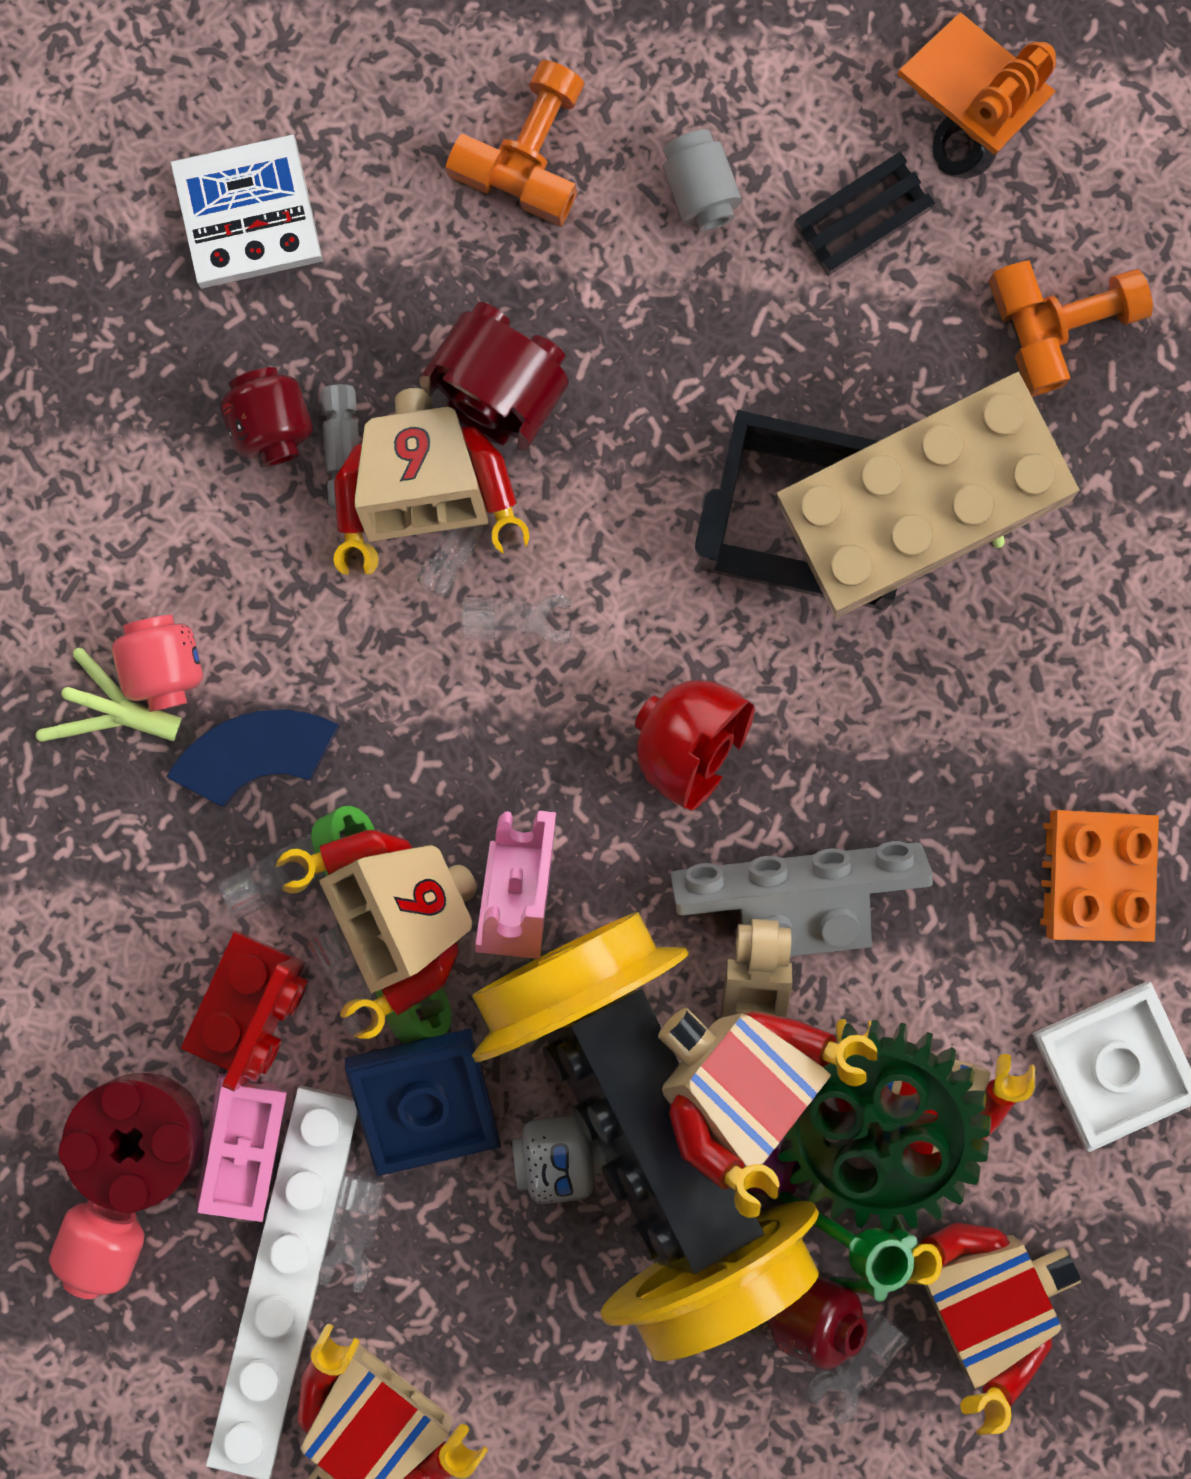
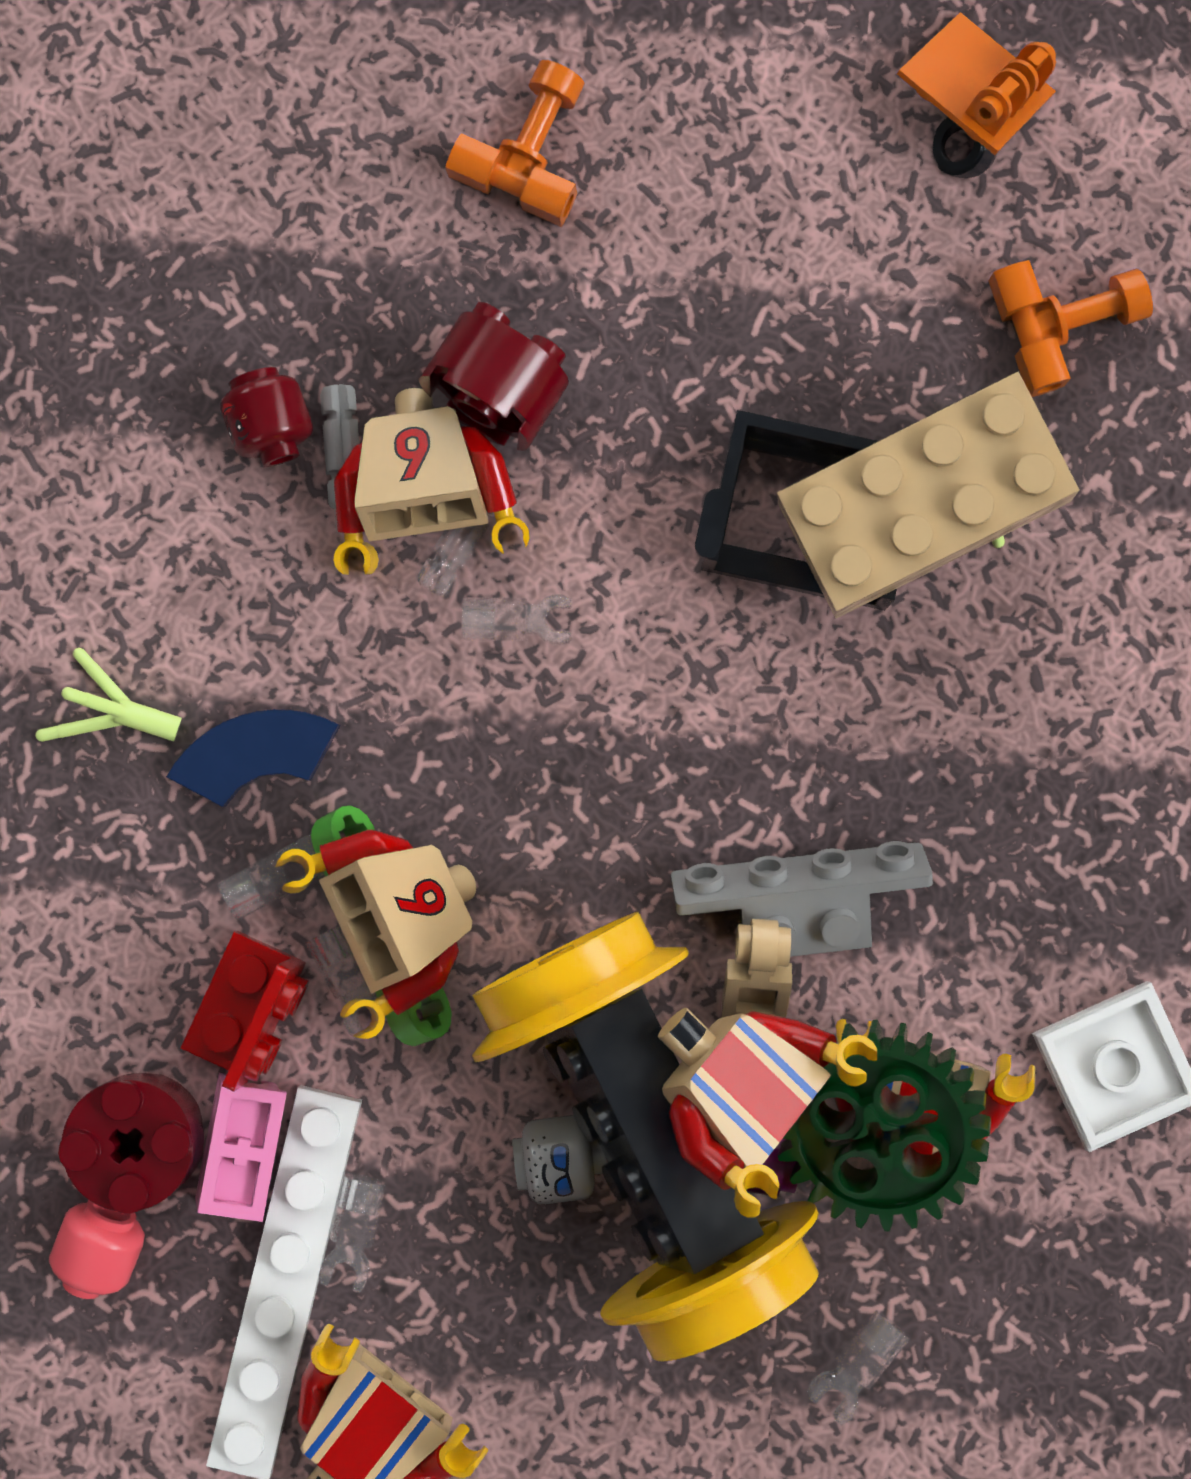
(157, 662): coral head -> none
(246, 211): tile -> none
(422, 1102): dark blue tile -> none
(516, 888): bright pink hinge -> none
(689, 738): red cylinder -> none
(701, 180): light grey brick -> none
(821, 1325): dark red head -> none
(875, 1255): green plant -> none
(907, 184): black tile -> none
(993, 1310): torso -> none
(1101, 876): orange hinge -> none

